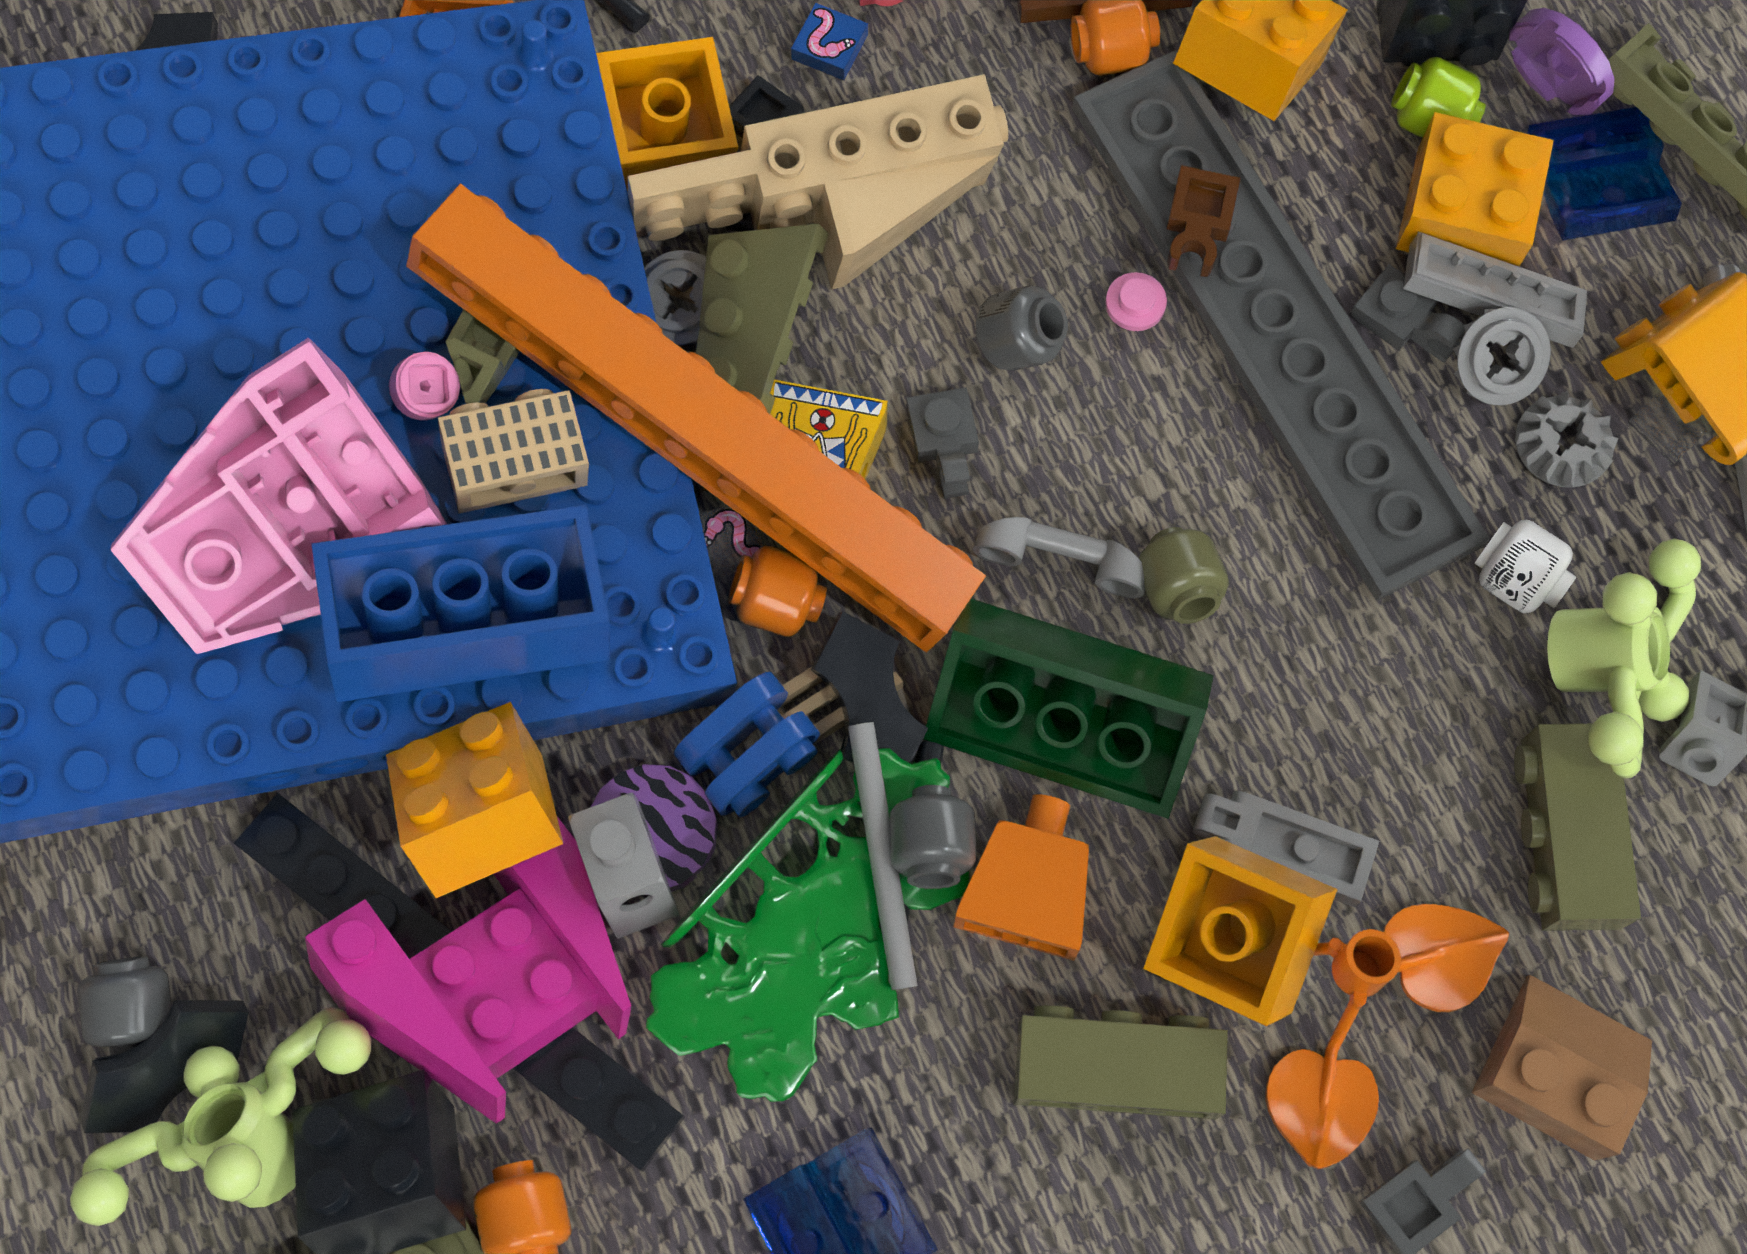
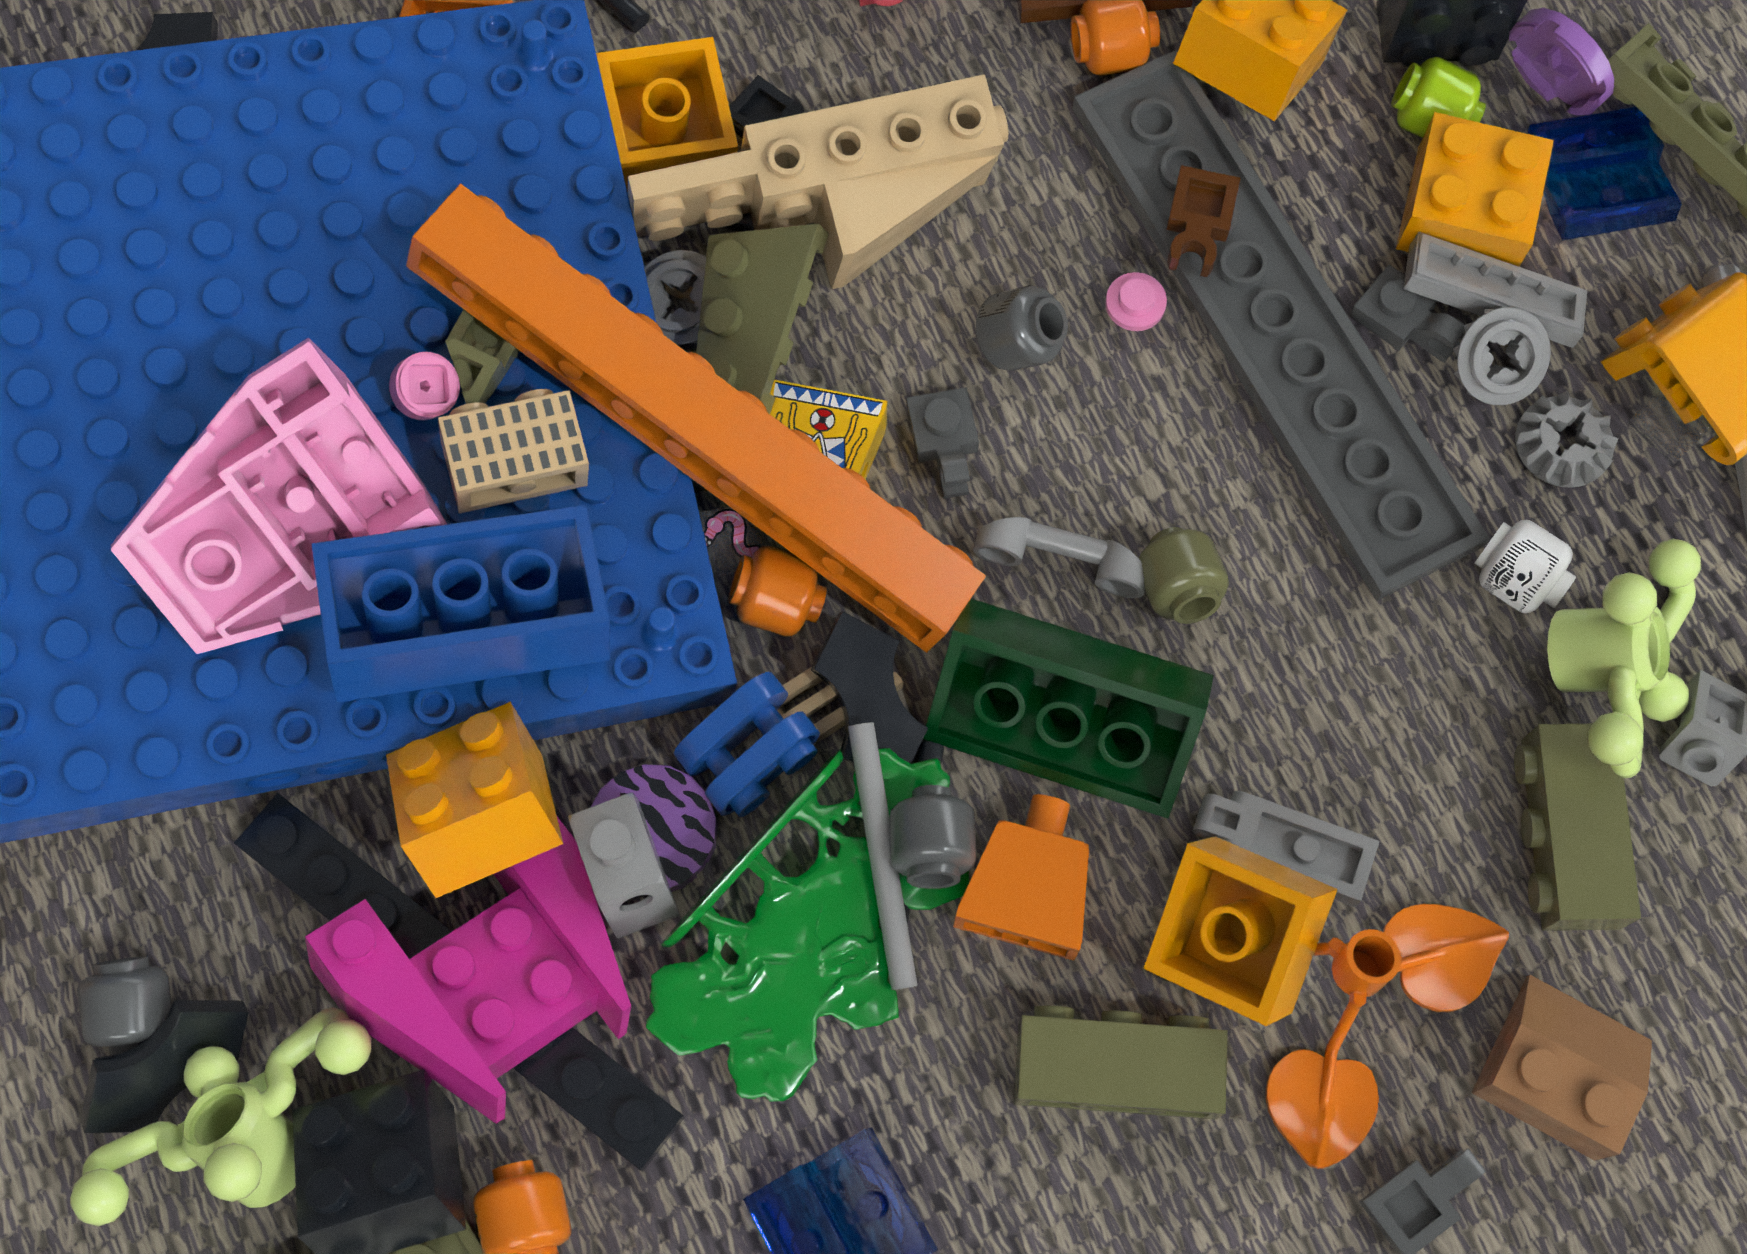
(829, 41): blue tile -> none

